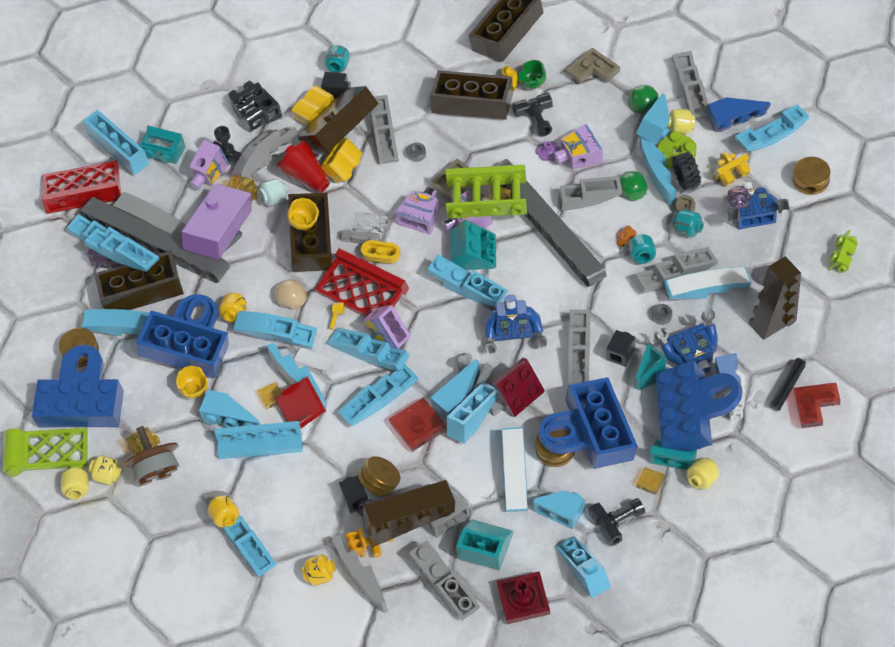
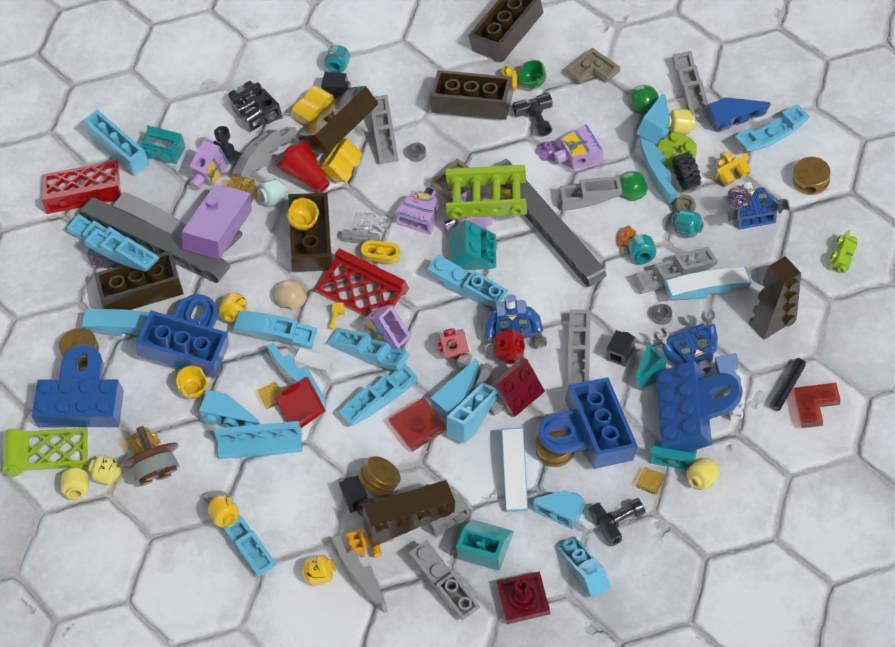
(455, 350): none -> brick
(509, 346): none -> red brick

